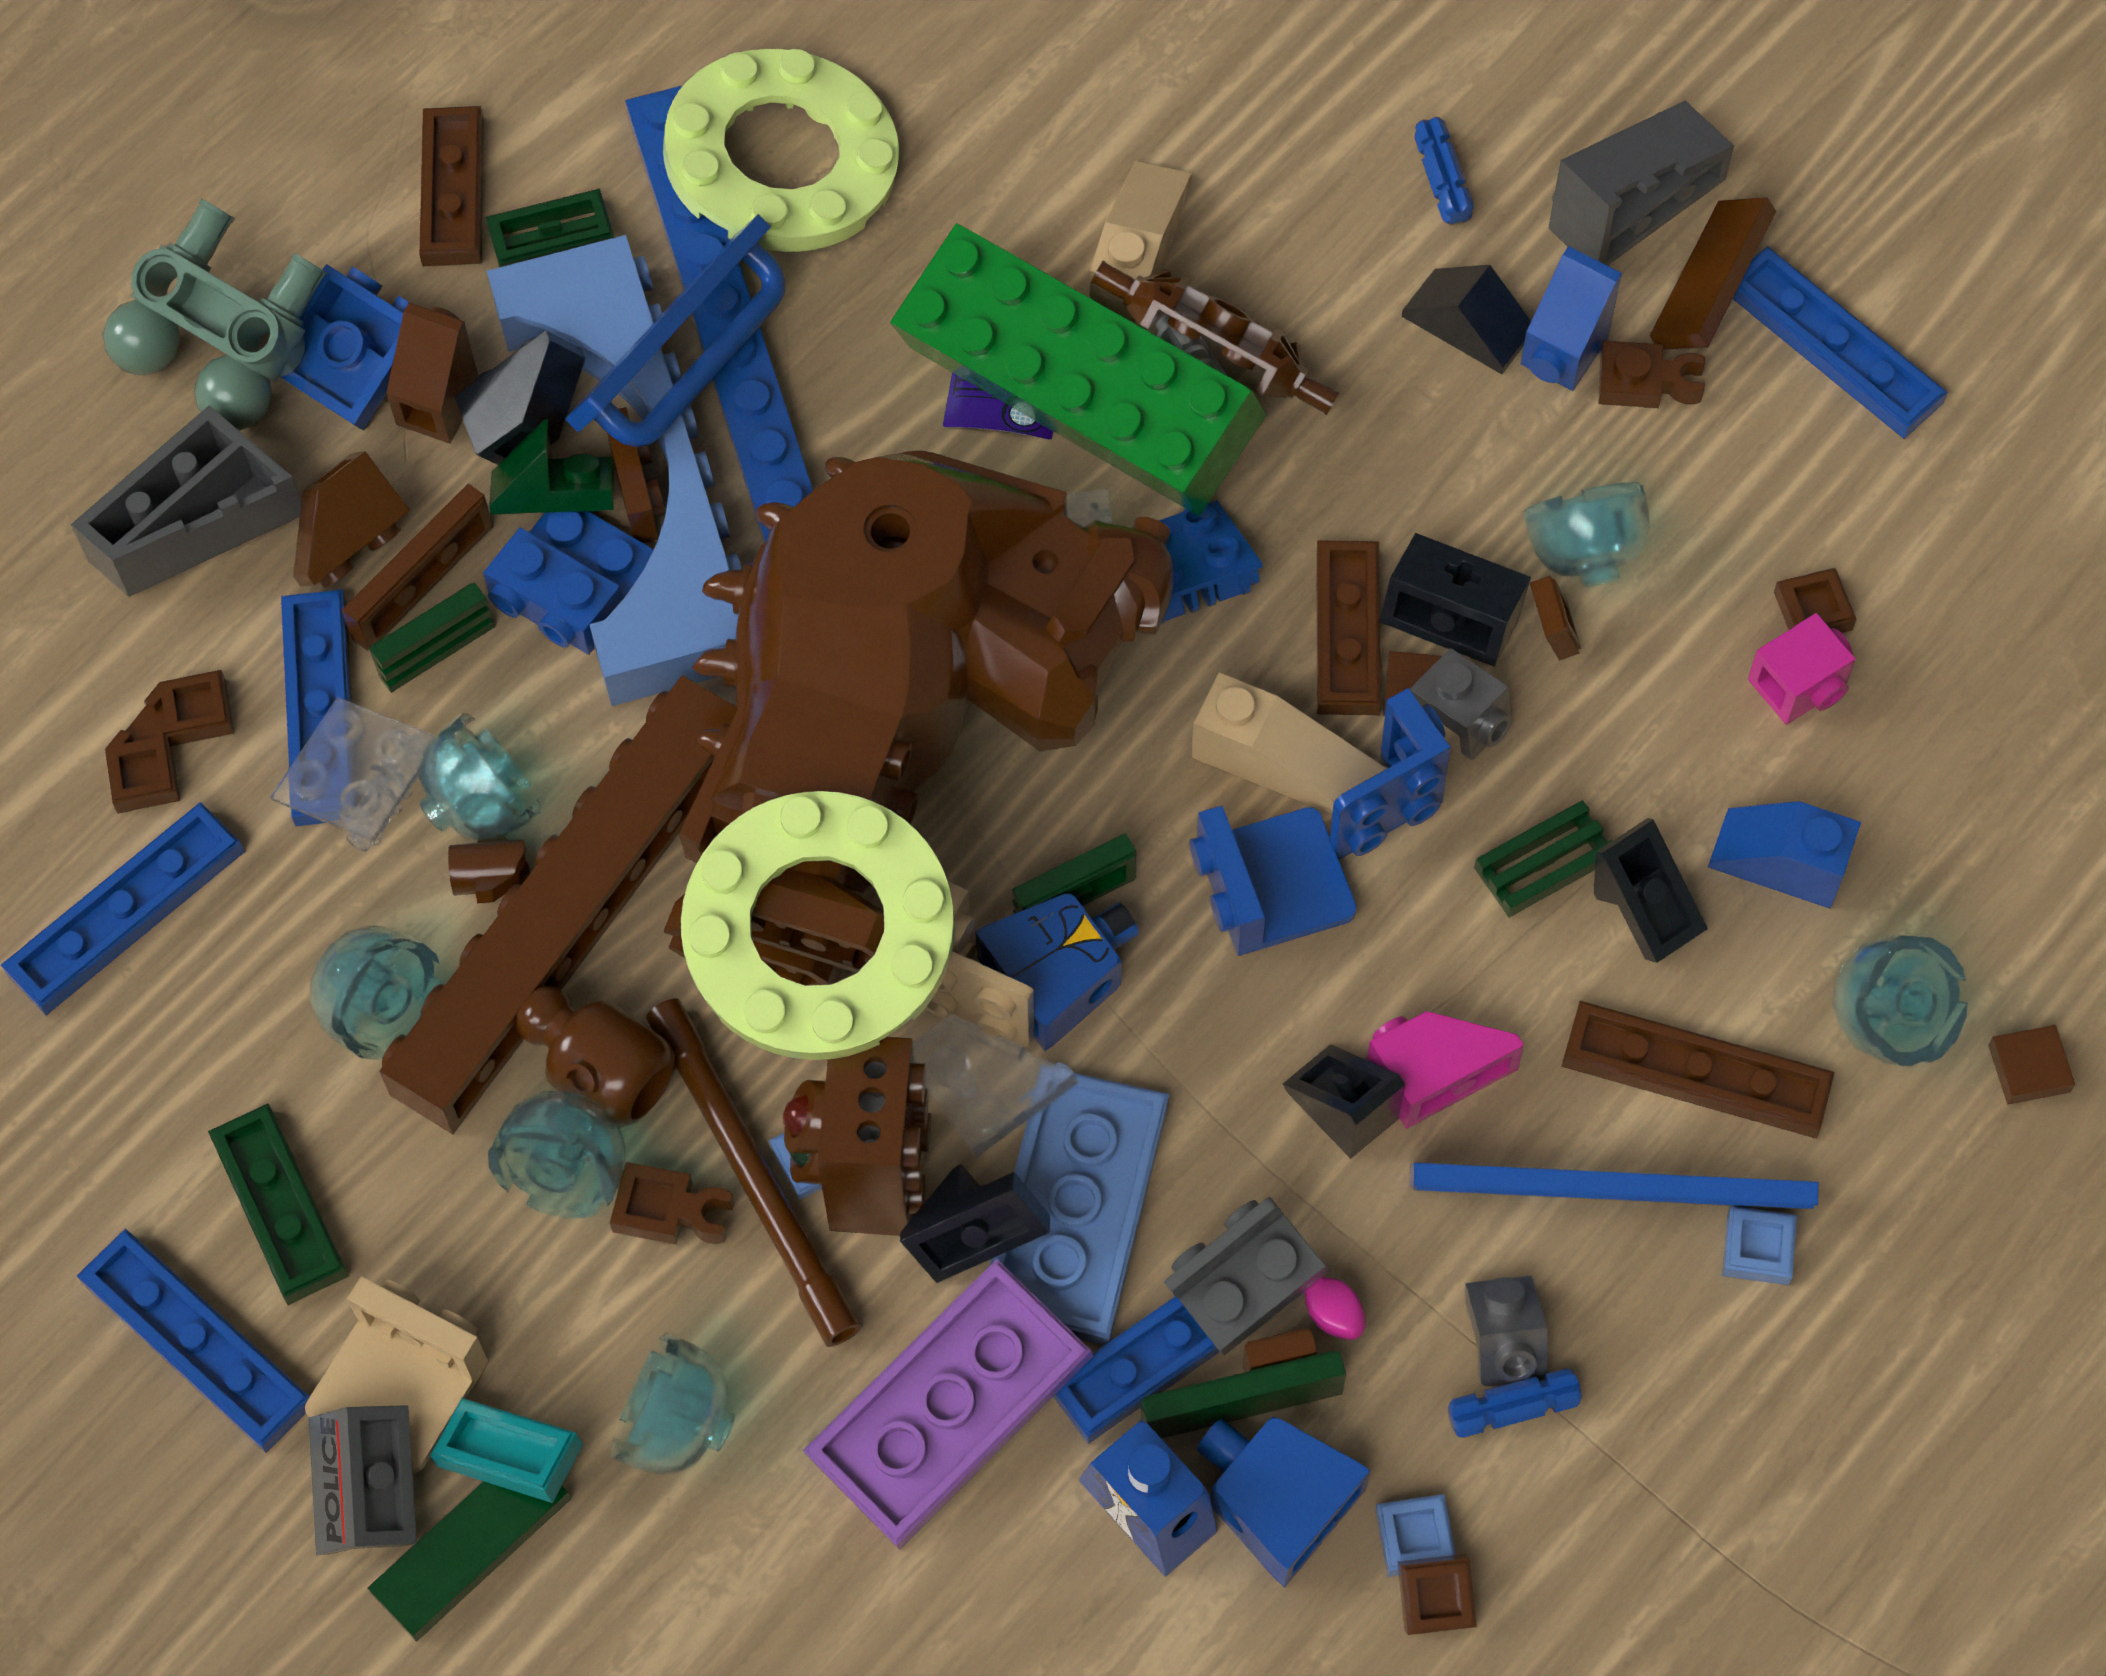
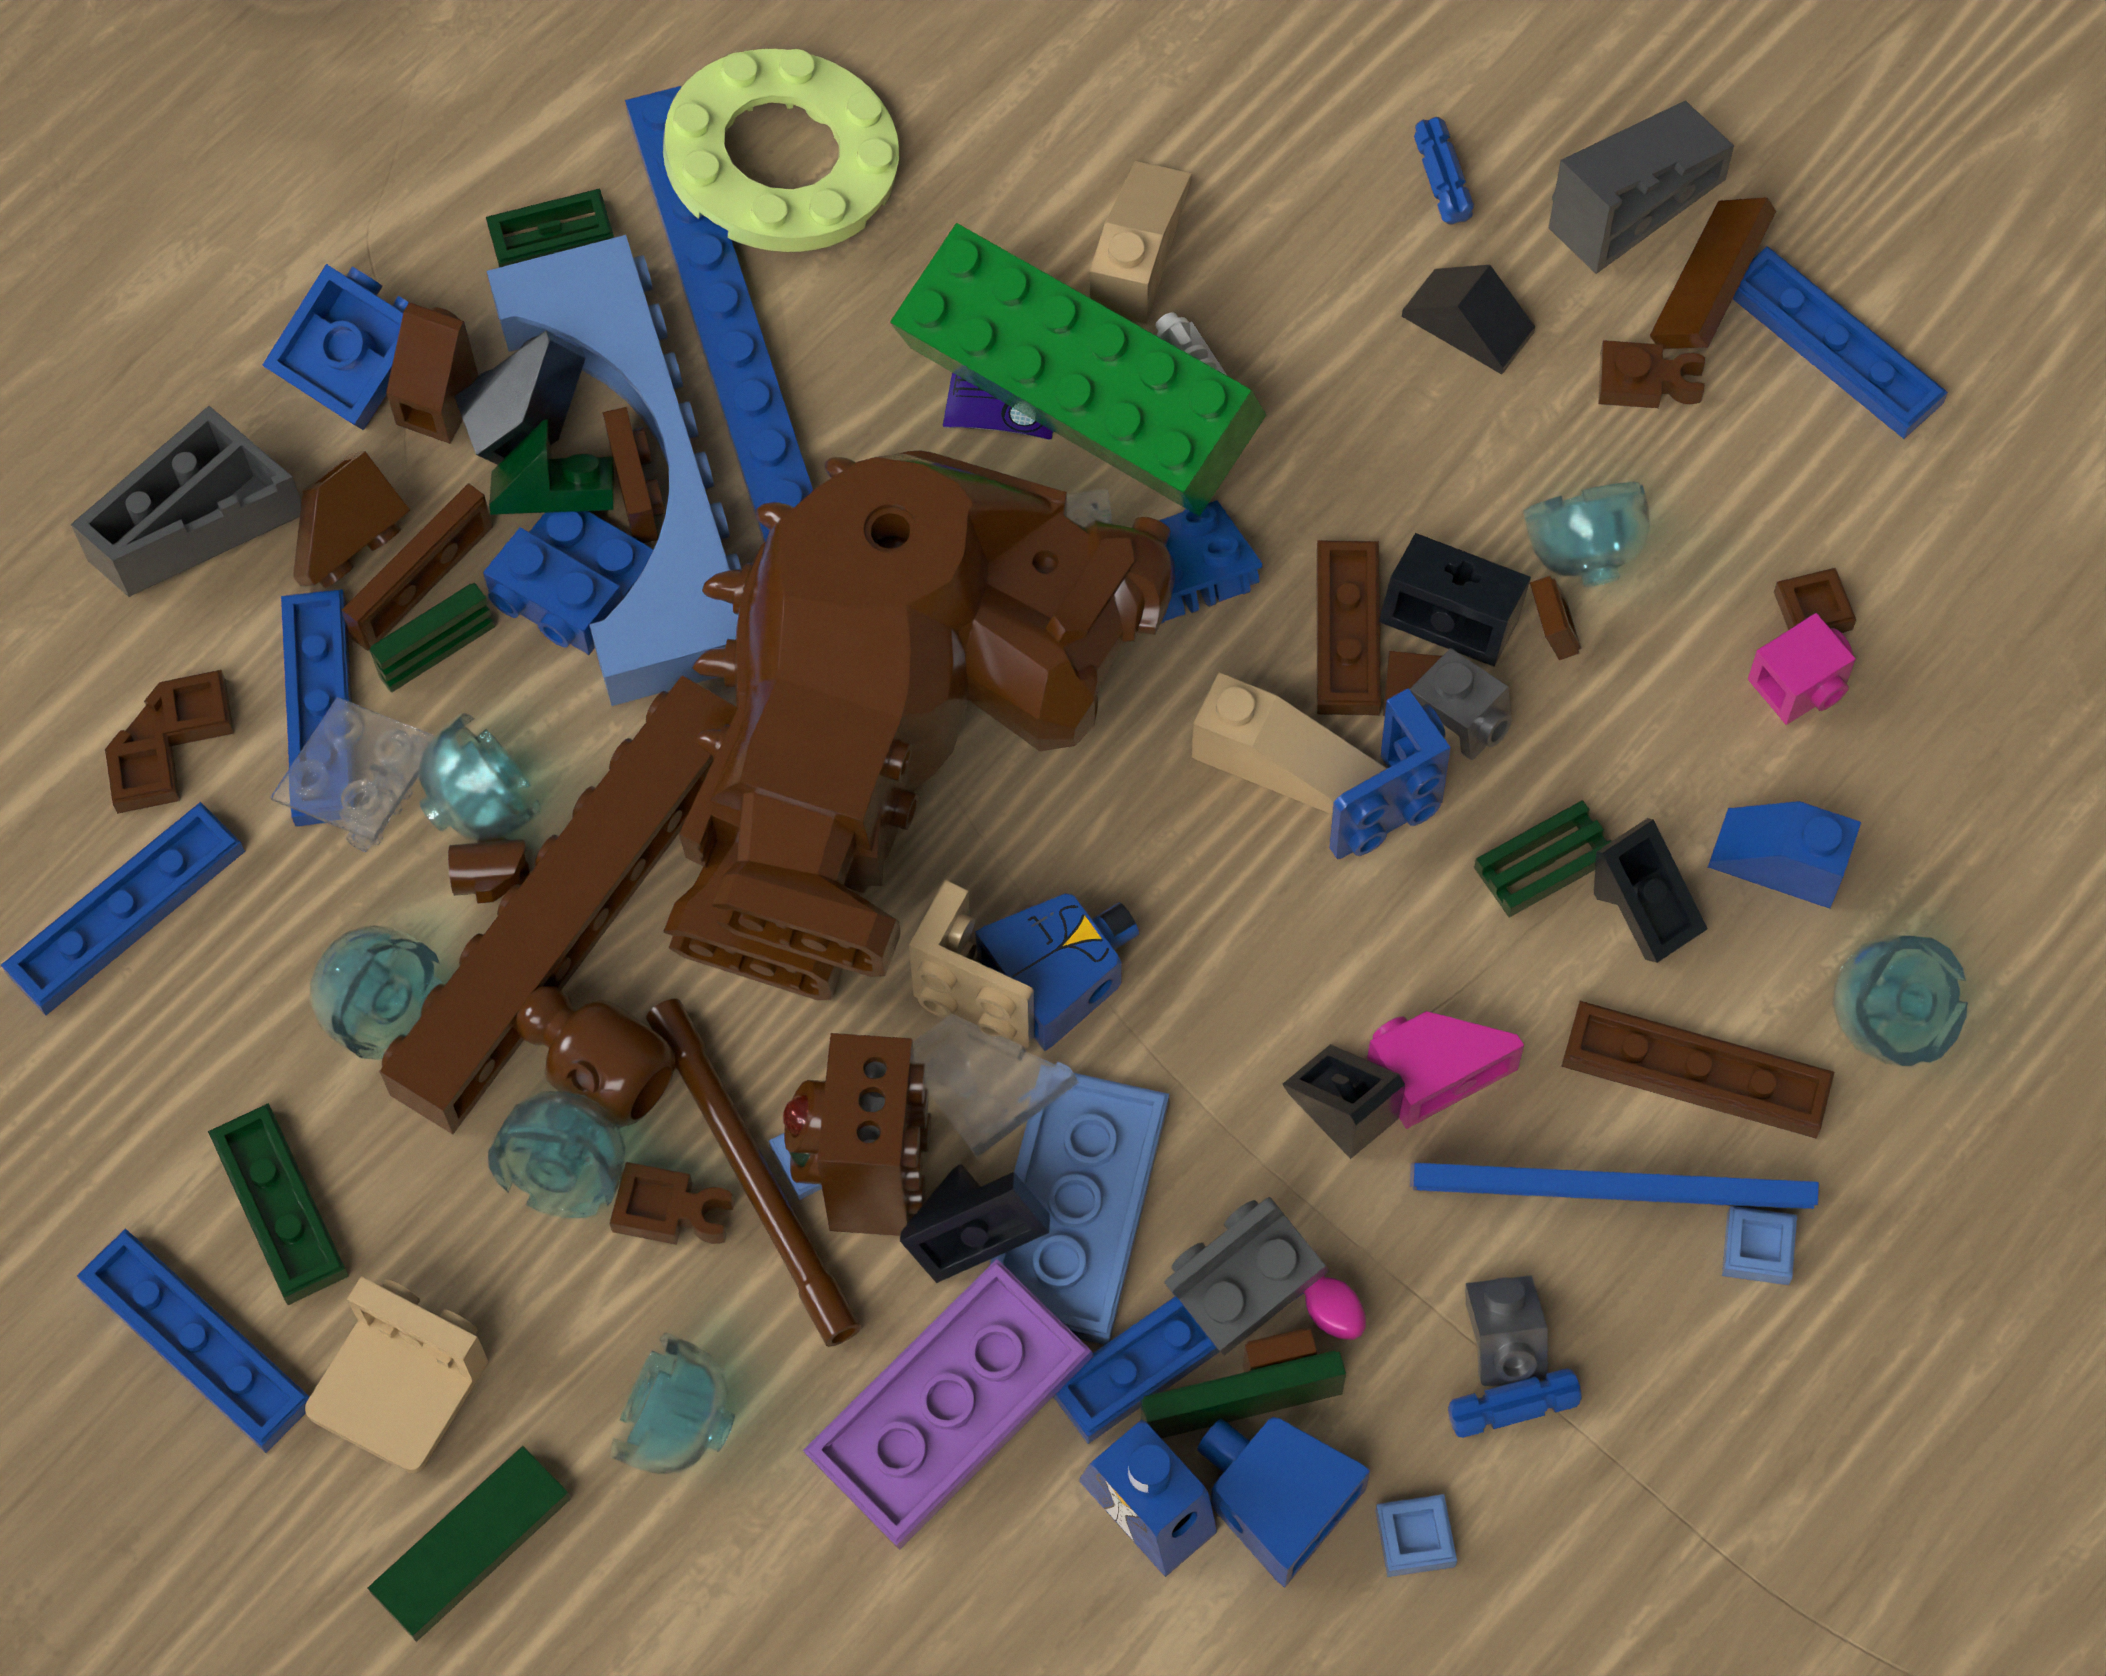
(146, 336): sand green piece -> none
(362, 1478): dark grey panel -> none
(451, 186): reddish brown tile -> none
(507, 1450): teal tile -> none
(598, 403): blue piece -> none
(817, 1019): yellowish green plate -> none
(1084, 876): dark green tile -> none
(1242, 338): reddish brown plate -> none
(1271, 877): blue bracket -> none
(1437, 1594): reddish brown tile -> none
(1571, 319): blue slope -> none
(2031, 1064): reddish brown tile -> none

